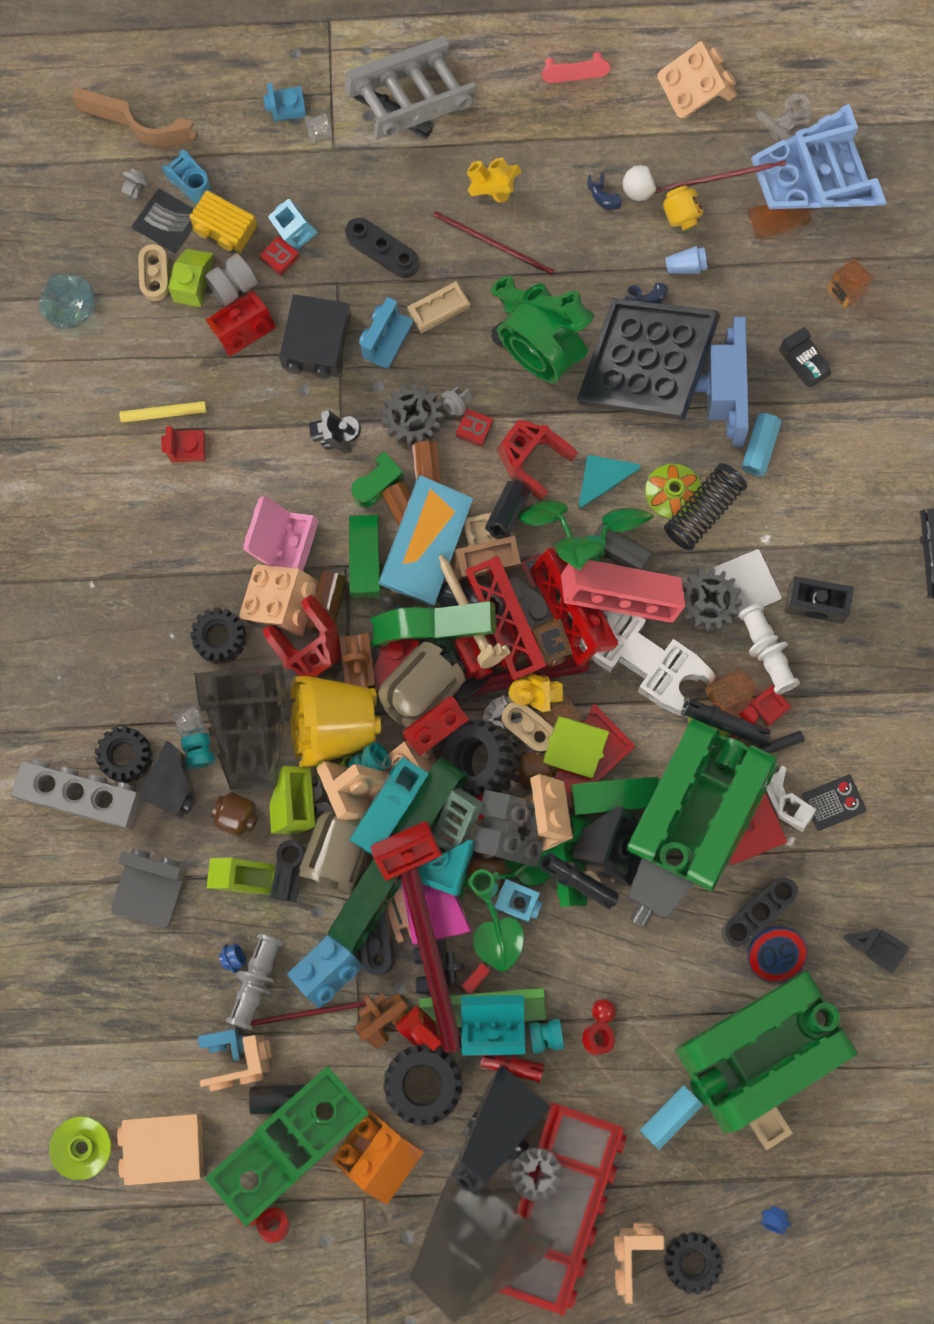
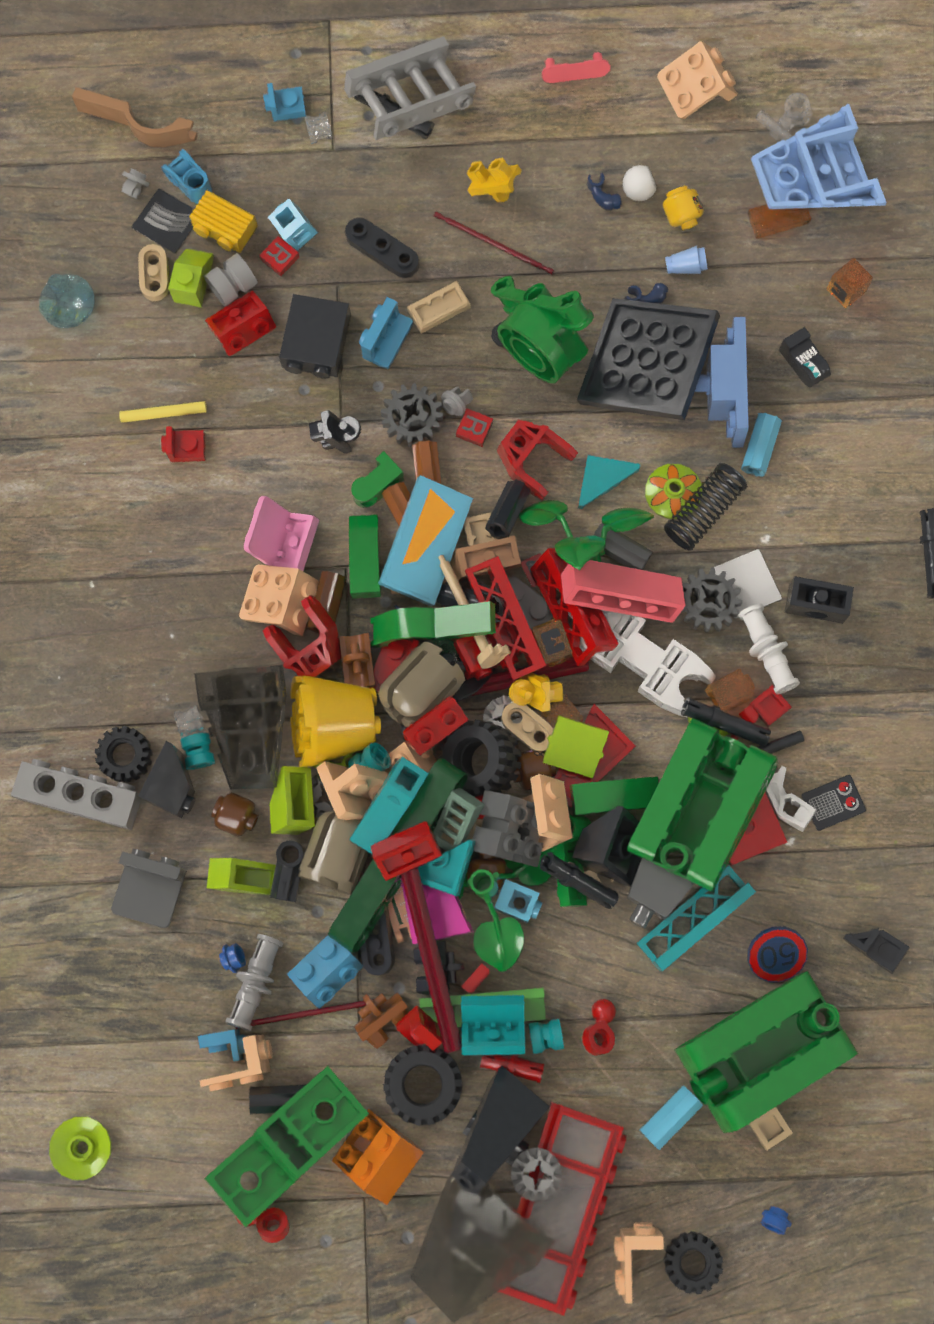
(161, 1149): light nougat brick -> none
(206, 623): black tyre -> none
(702, 928): none -> teal fence
(721, 176): dark red piece -> none
(770, 902): black beam -> none

